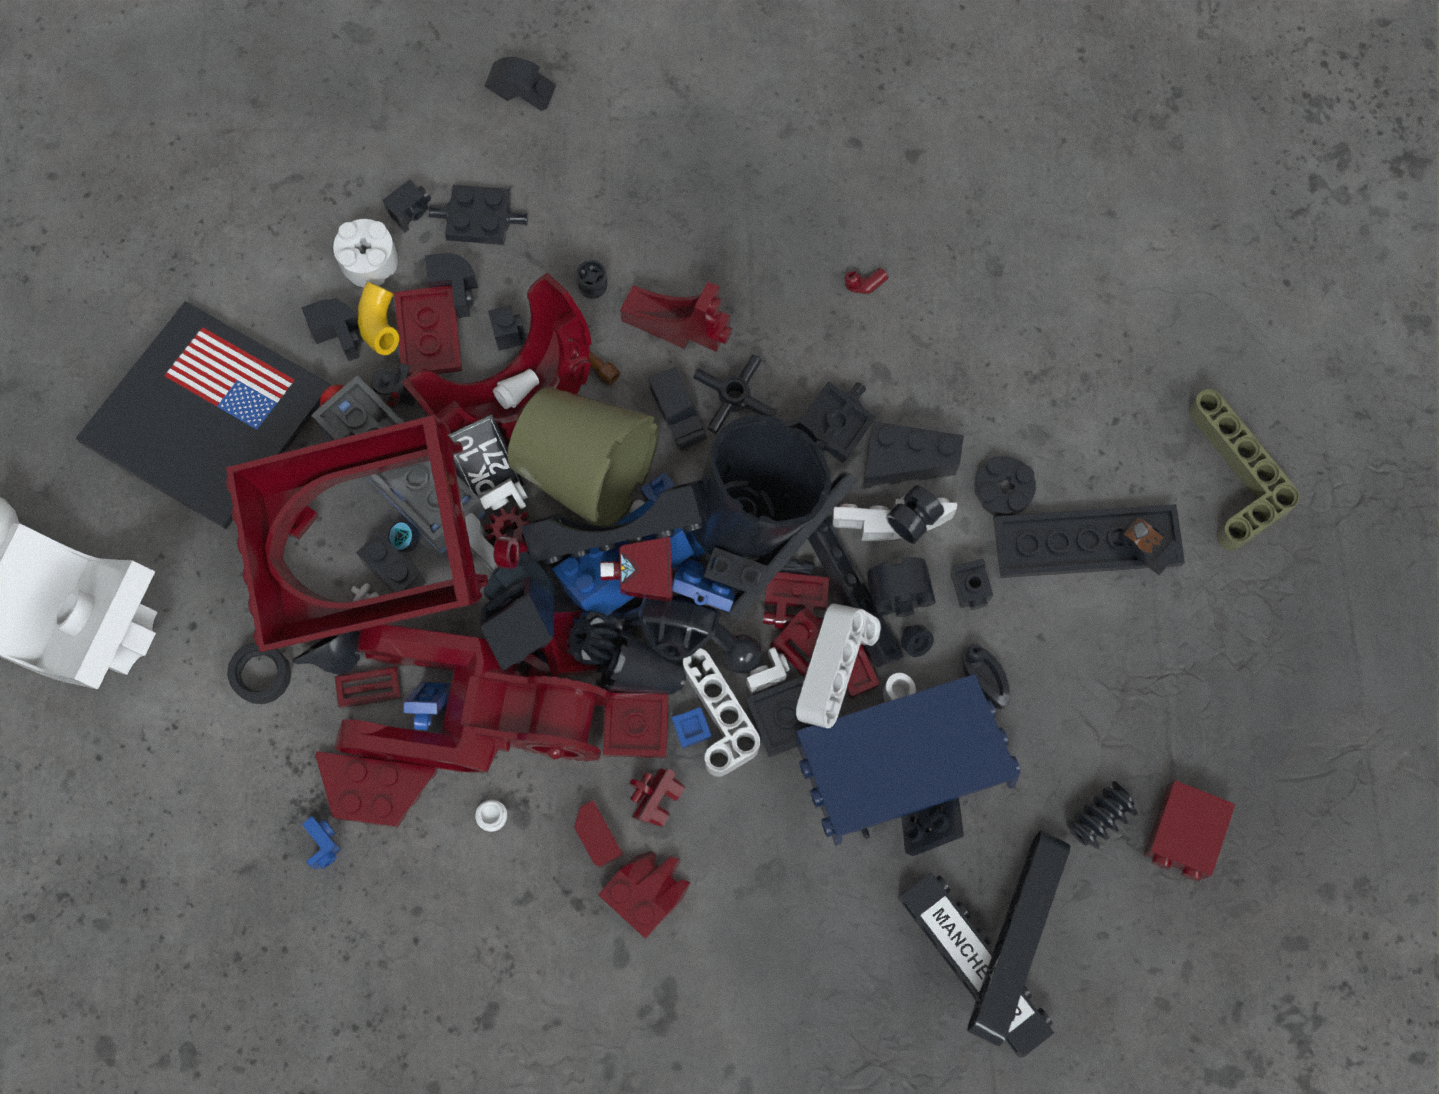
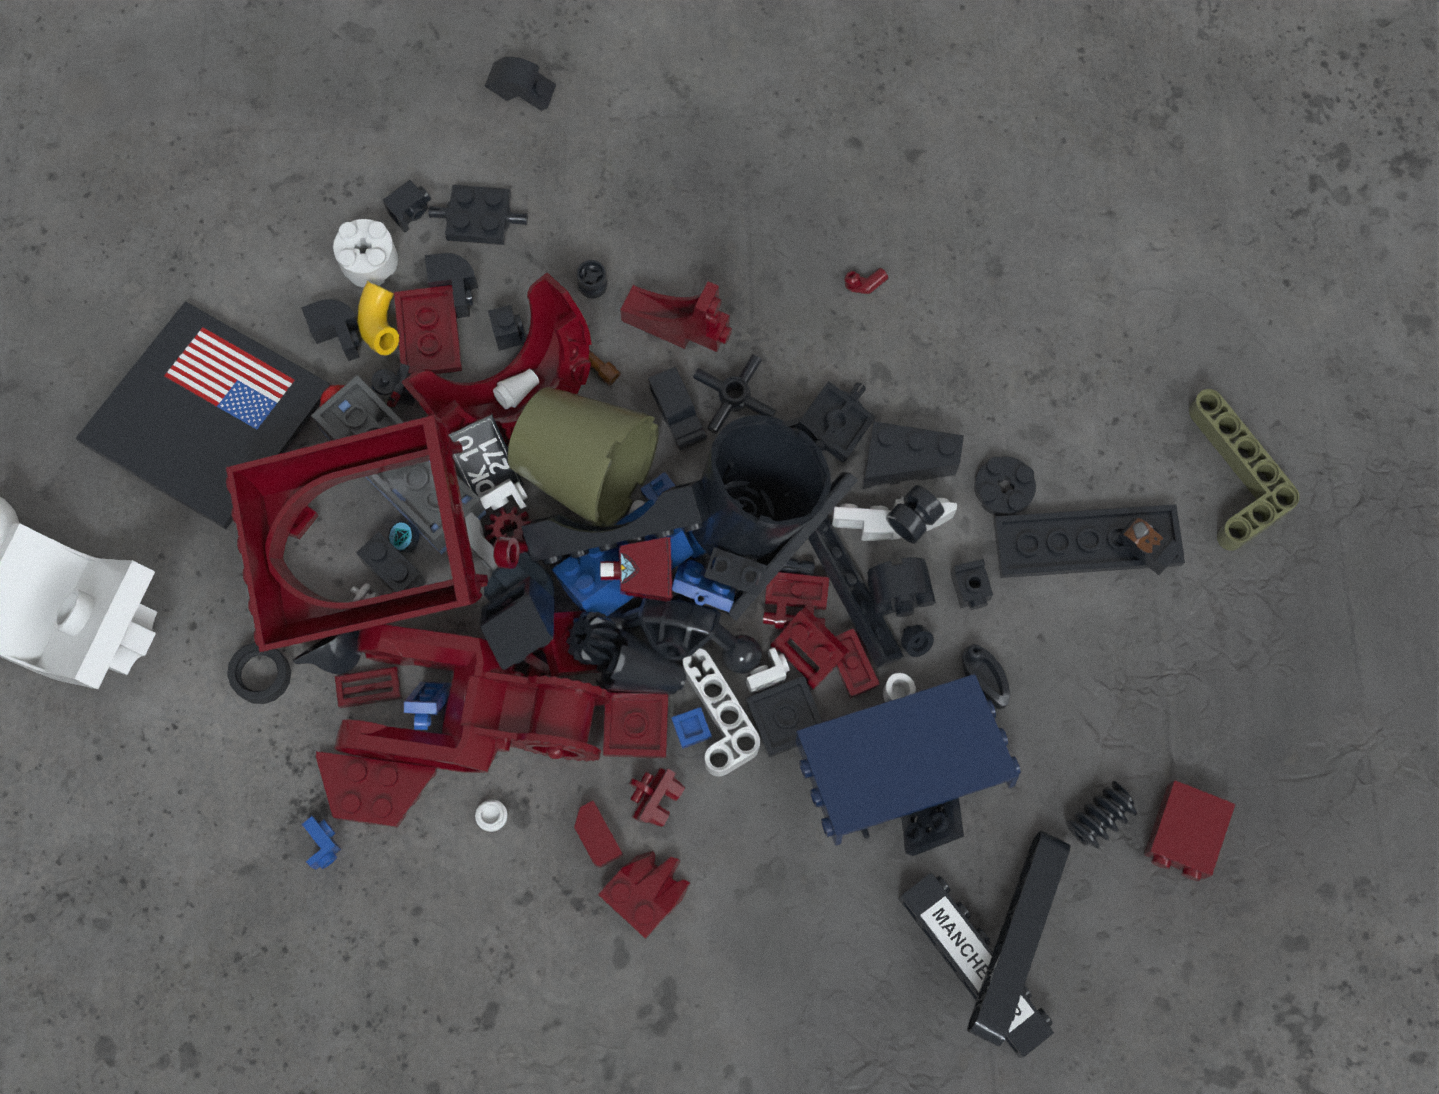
(833, 662): white beam -> none

